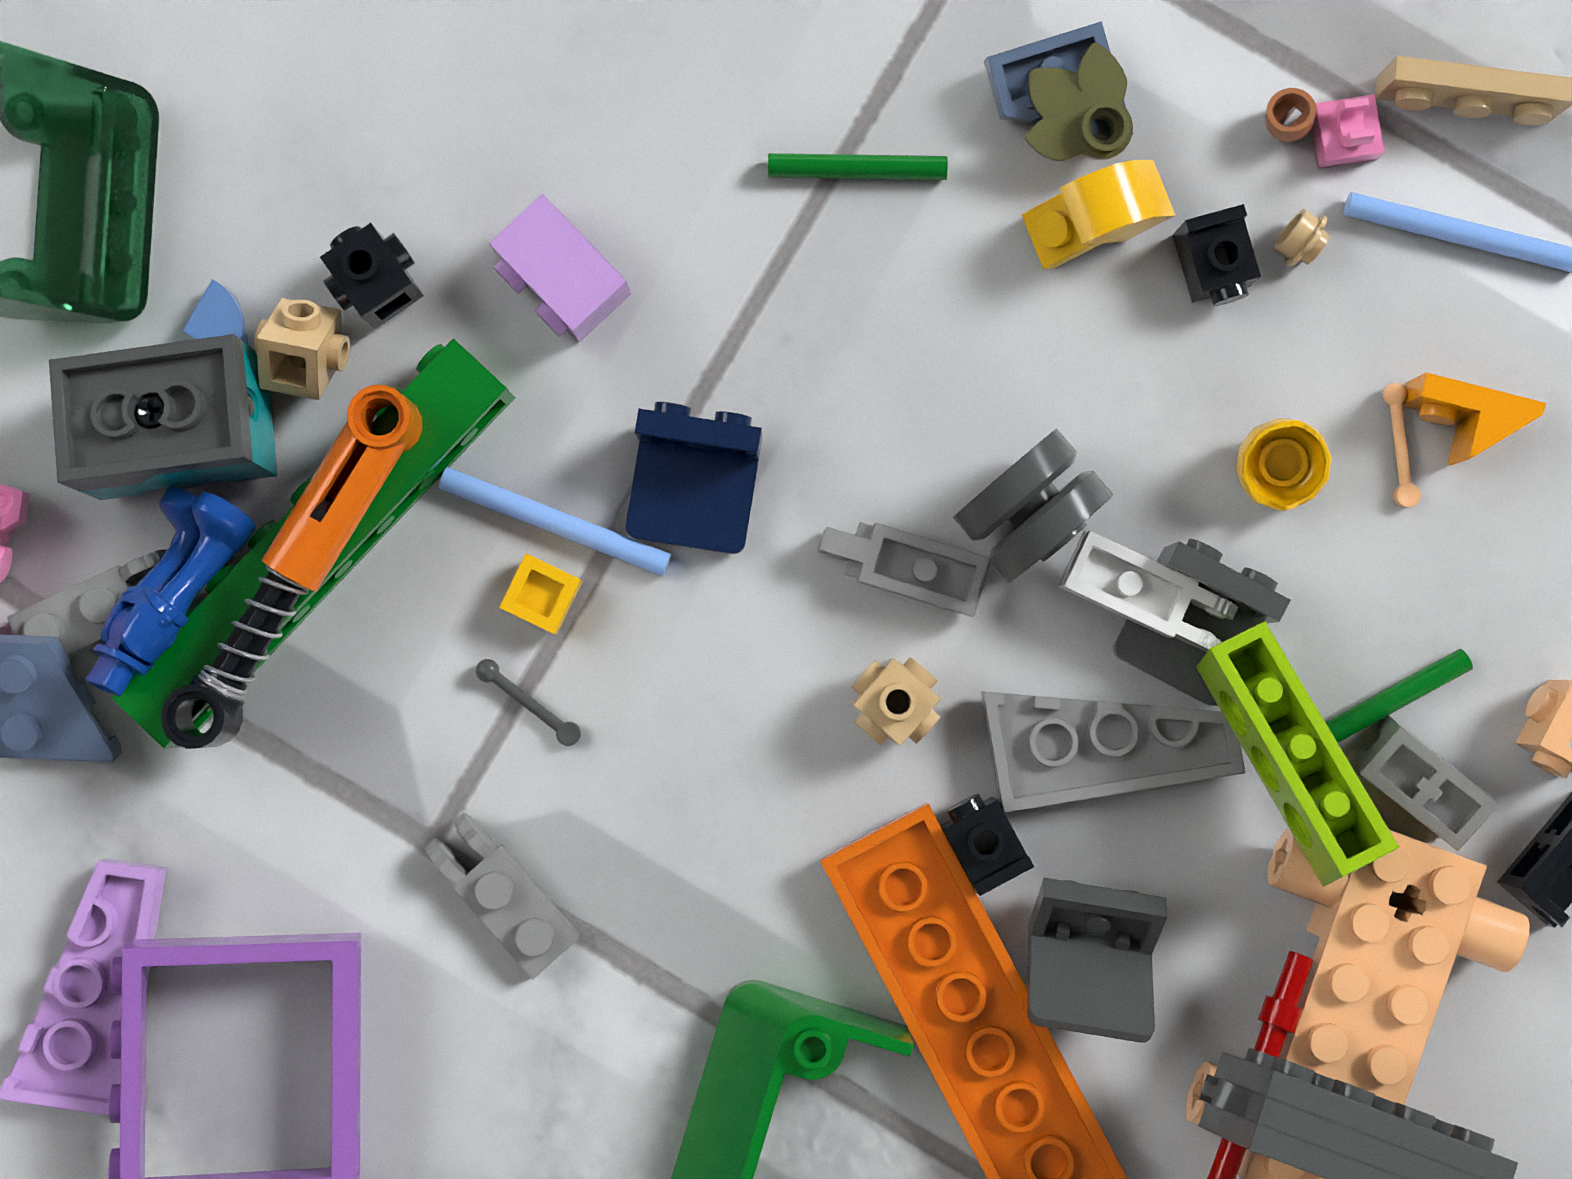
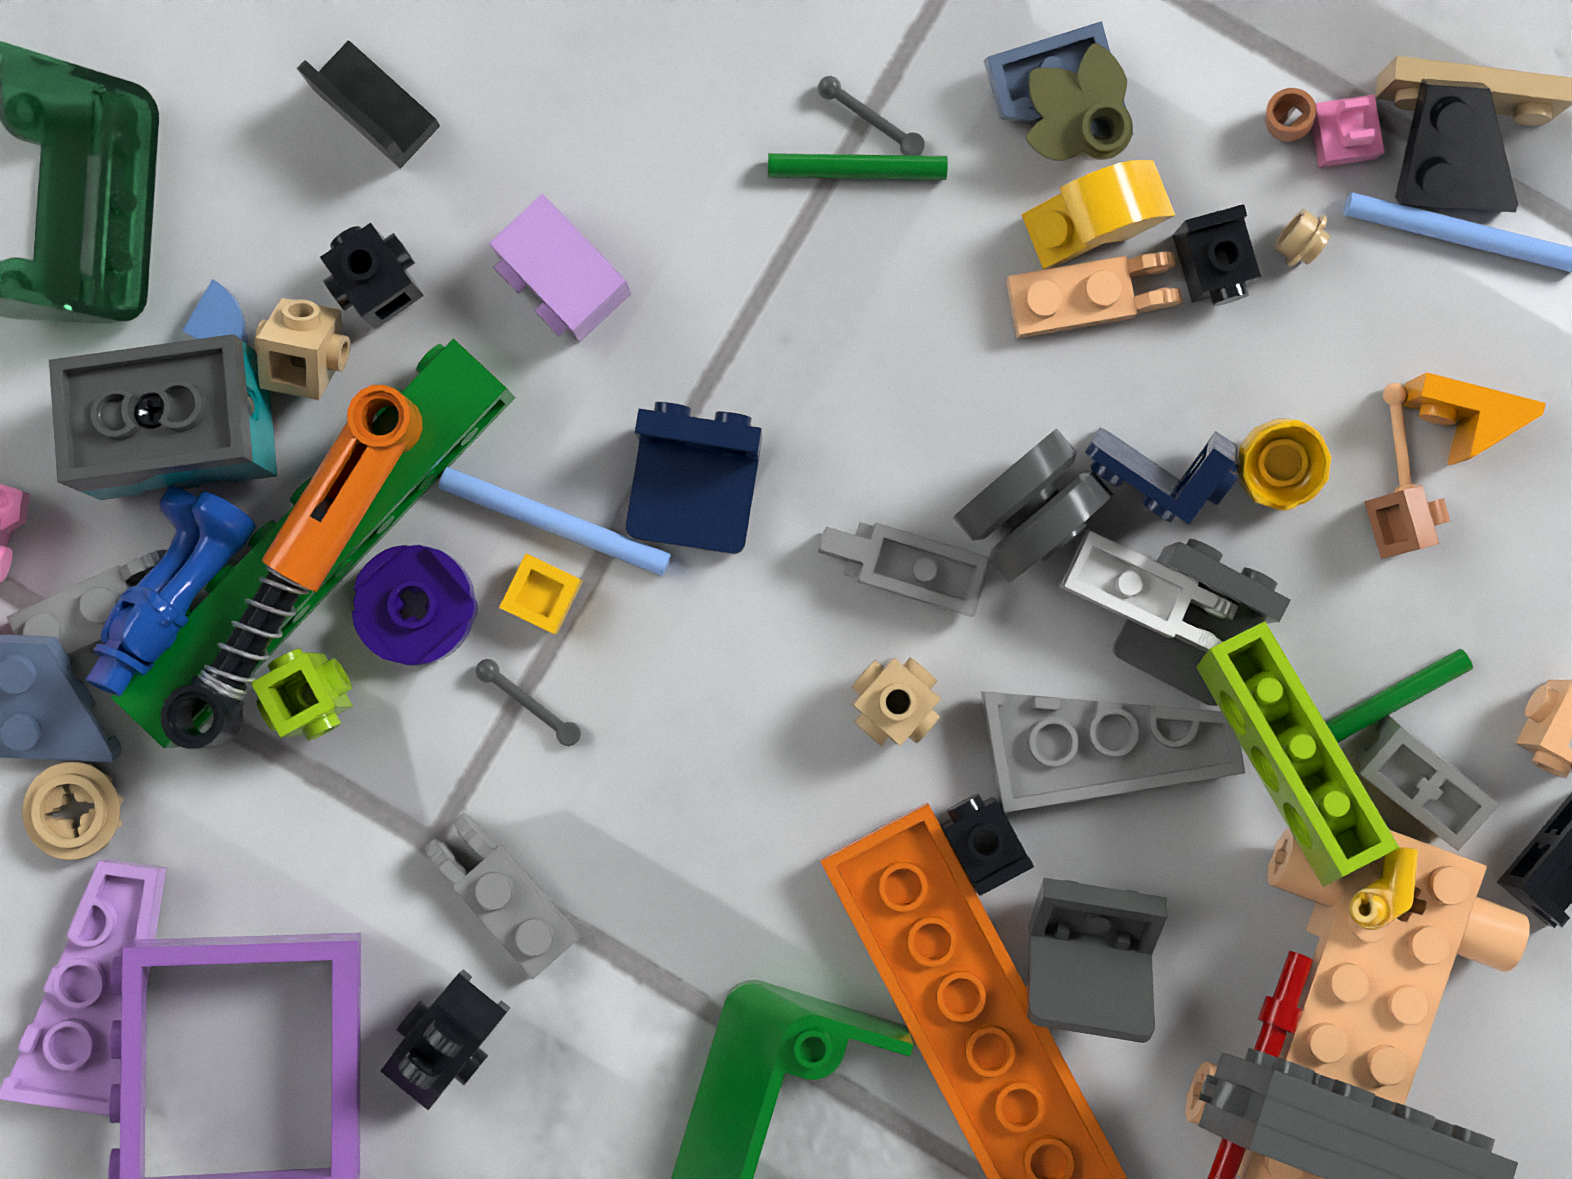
(52, 791): none -> tan gear
(282, 692): none -> lime brick
(372, 103): none -> pearl dark grey panel
(379, 604): none -> dark purple plate
(443, 1040): none -> black hinge
(910, 143): none -> dark grey hinge
(1087, 294): none -> light nougat hinge
(1166, 495): none -> dark blue bracket
(1388, 895): none -> yellow arm
(1405, 521): none -> nougat tile
(1456, 151): none -> black wing

